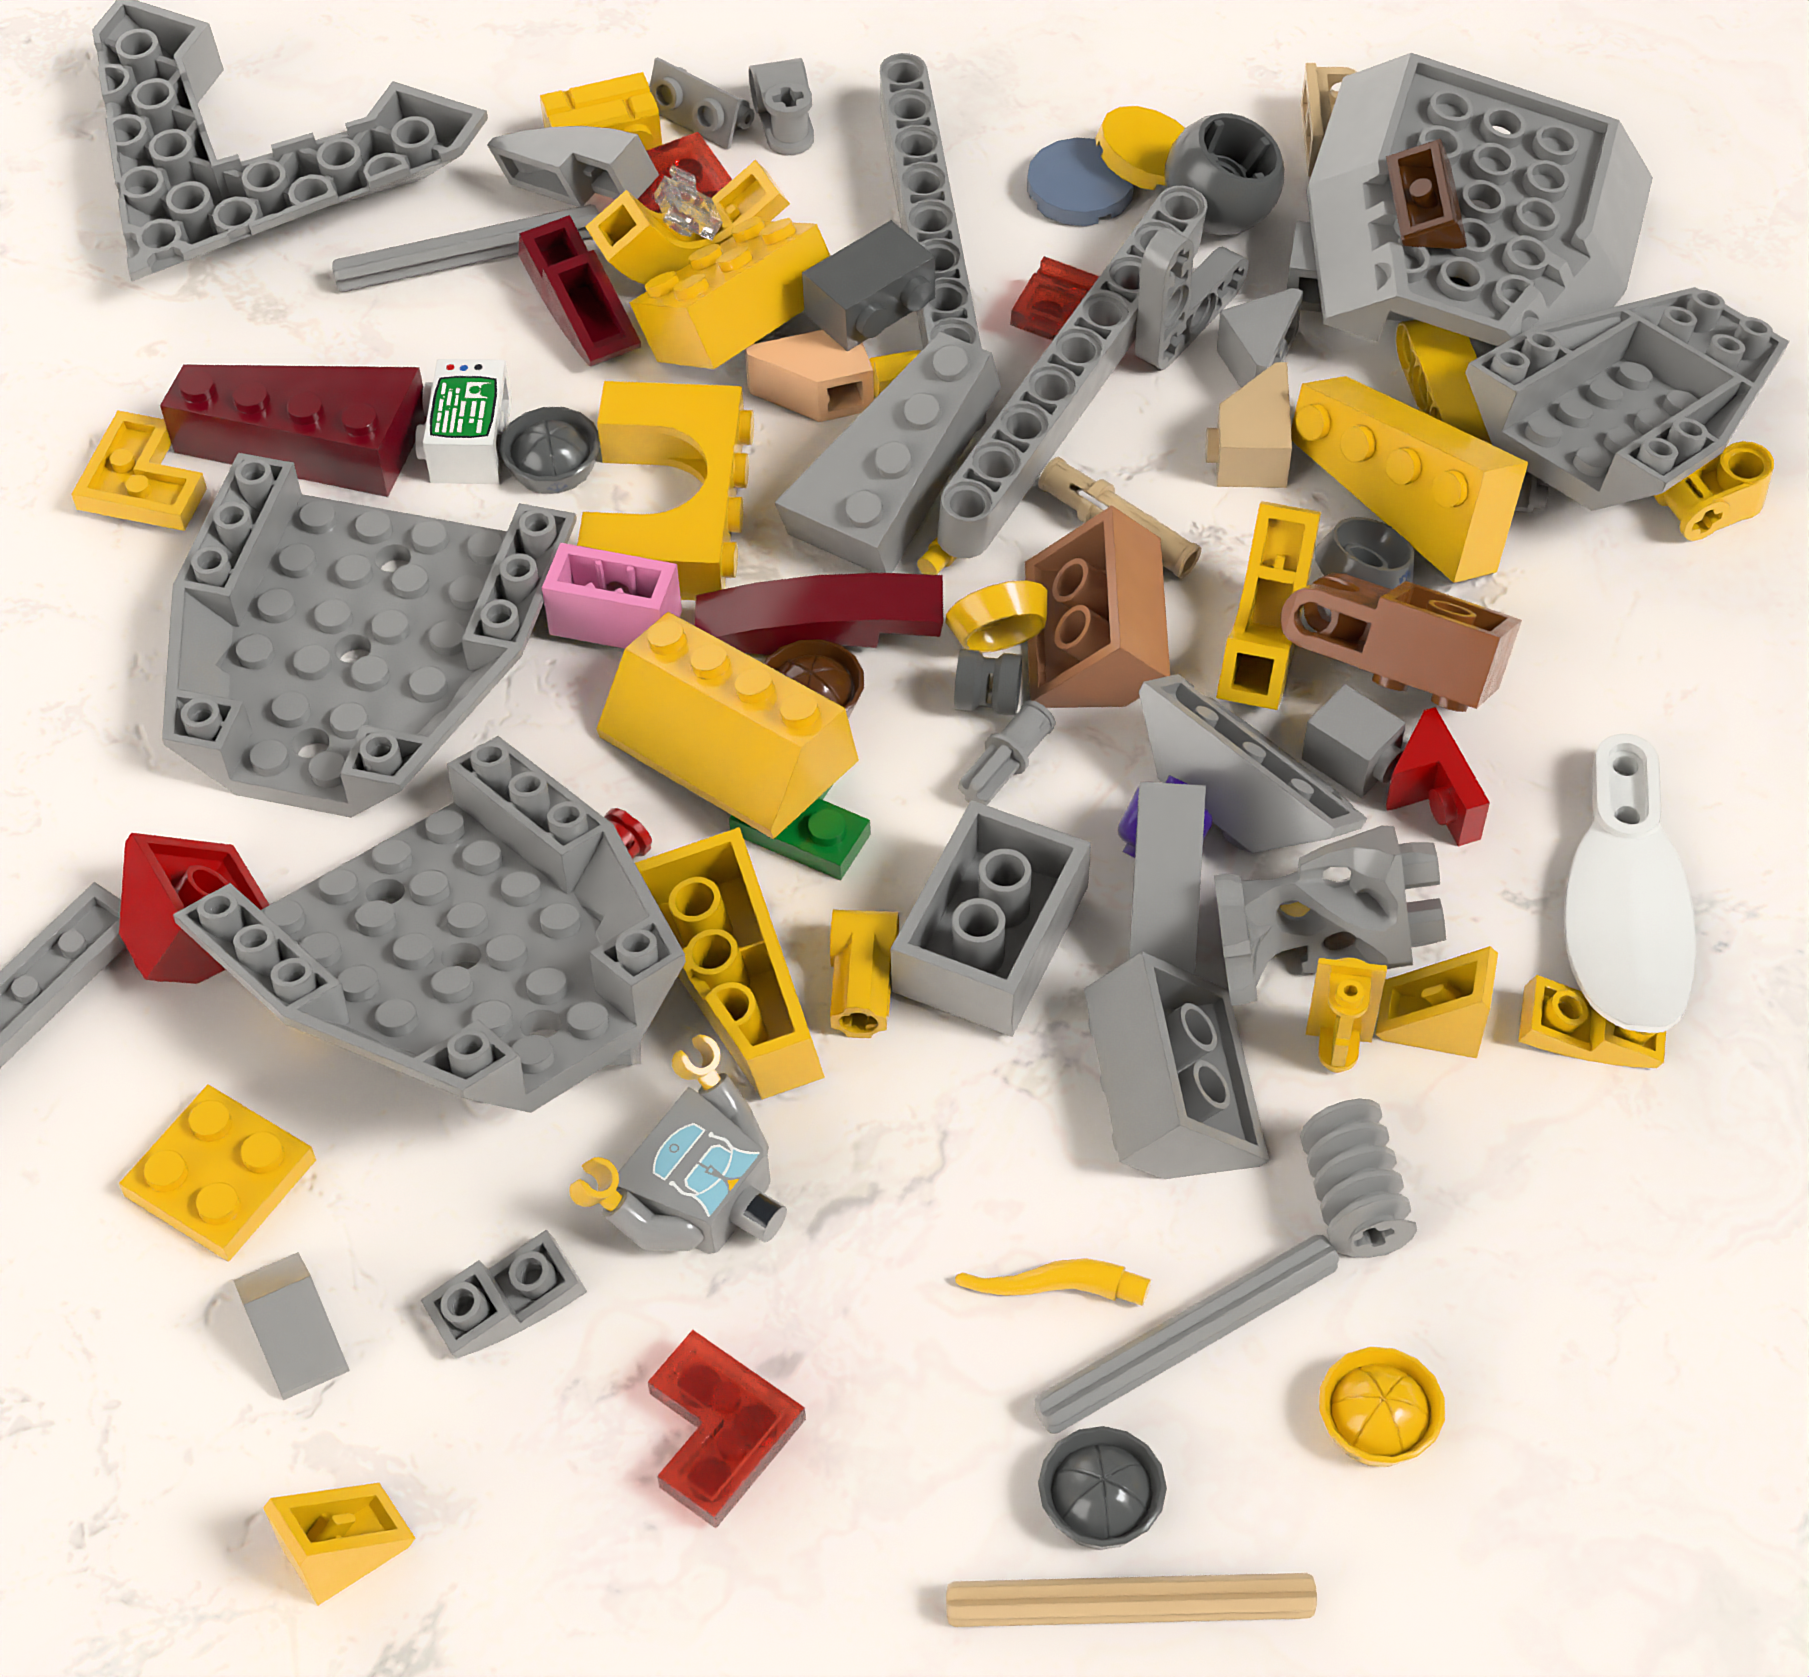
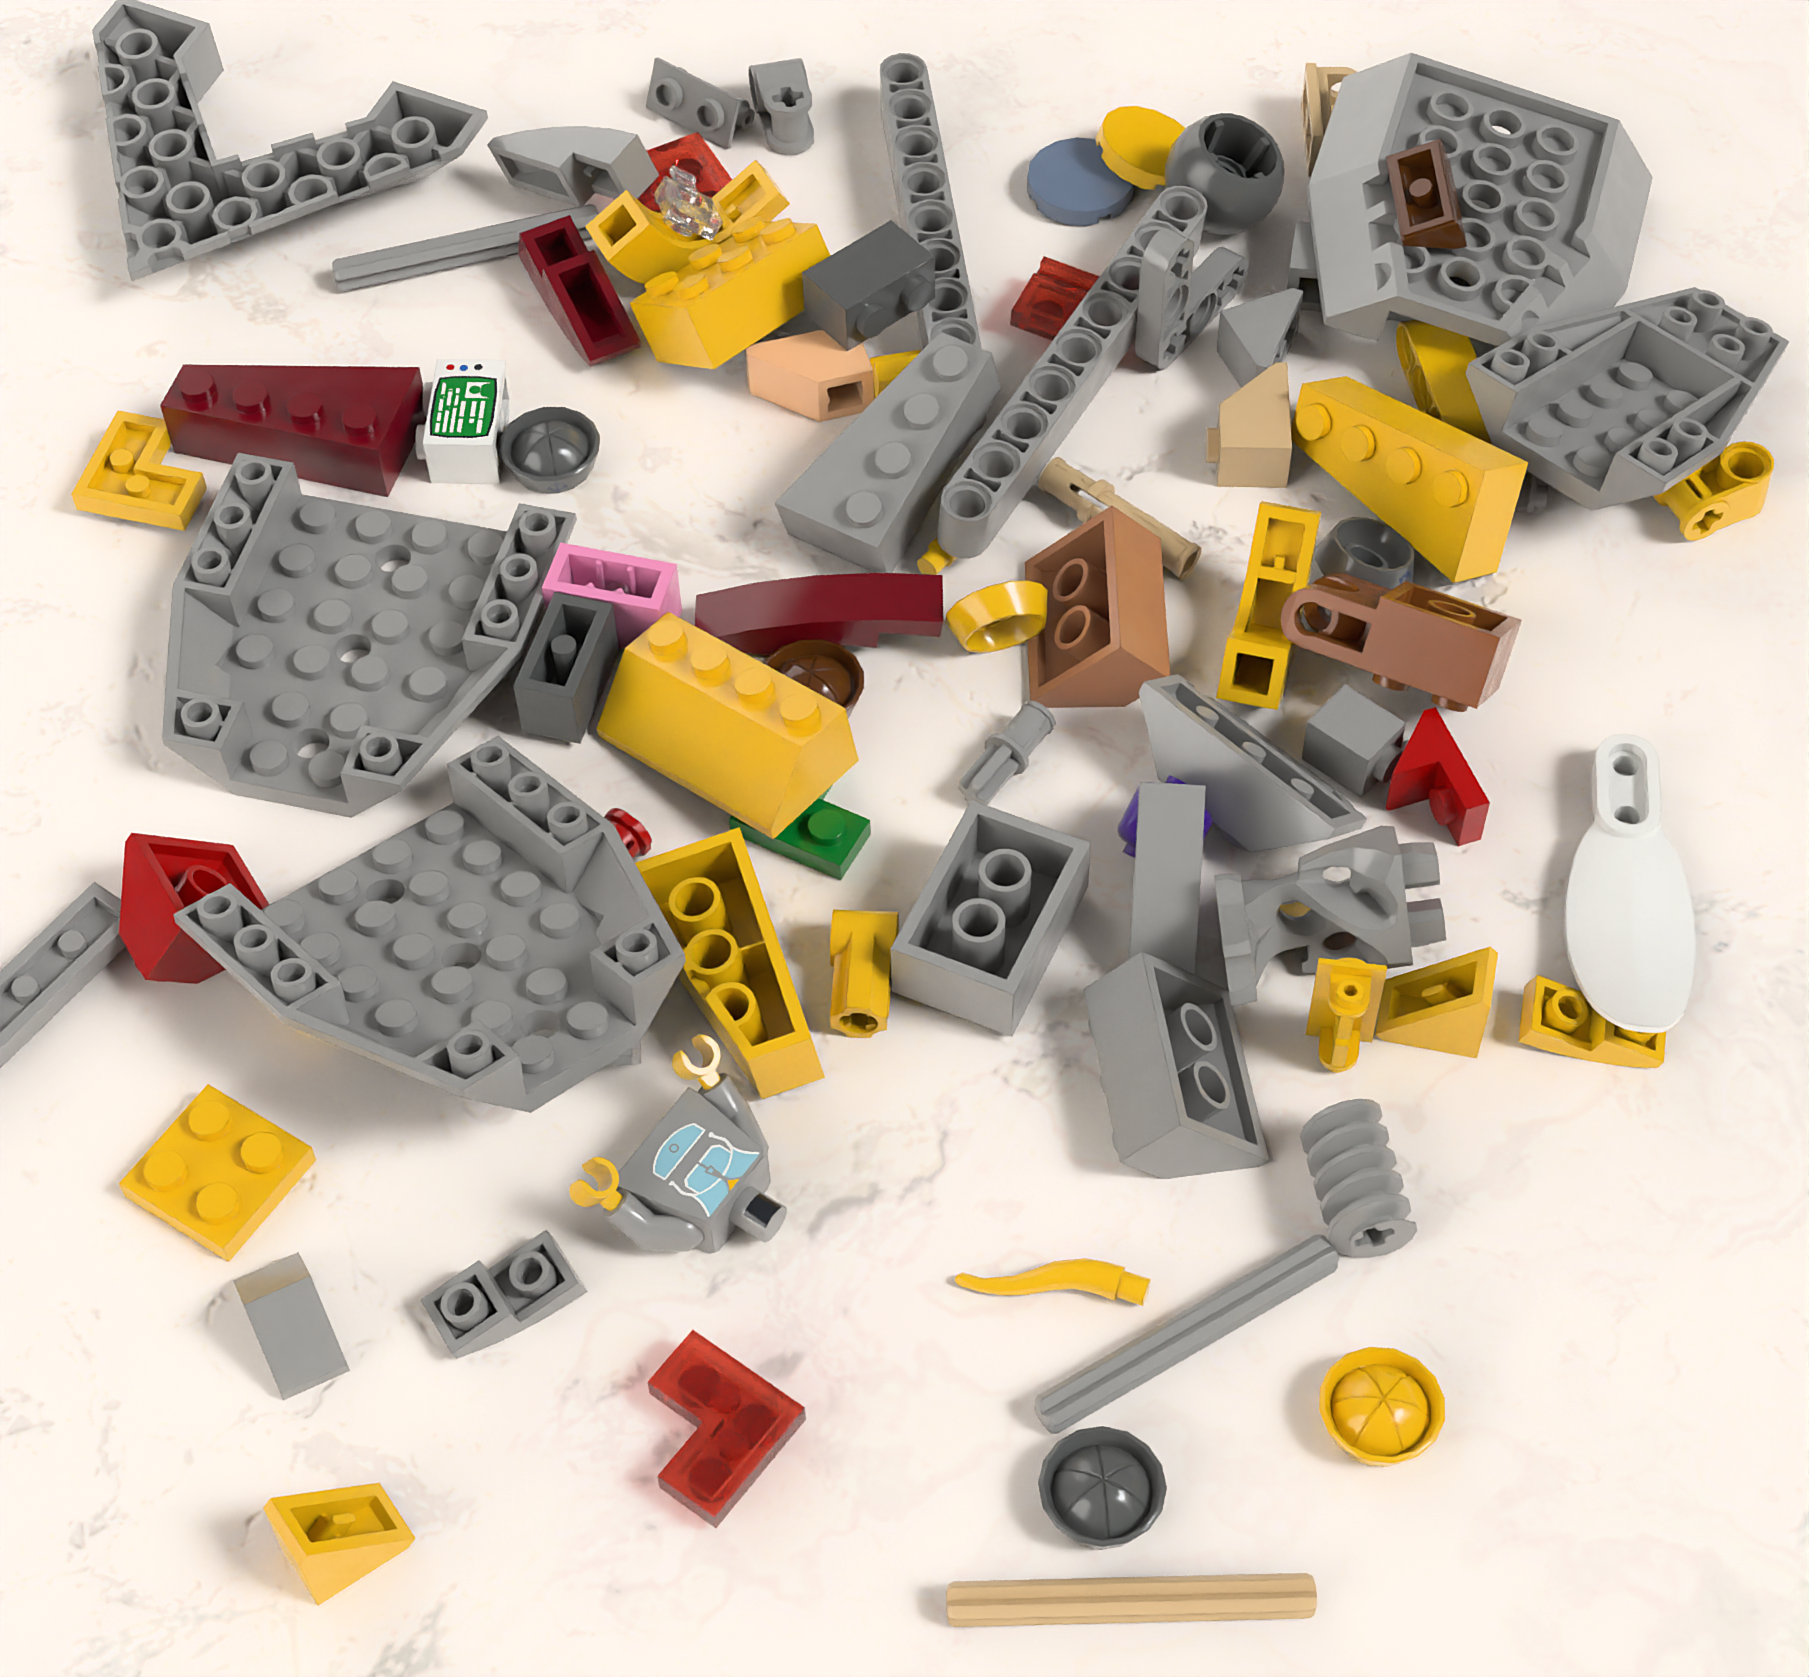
(566, 667): none -> dark grey brick
(612, 103): yellow brick -> none
(685, 429): yellow arch -> none
(973, 682): dark grey wheel -> none

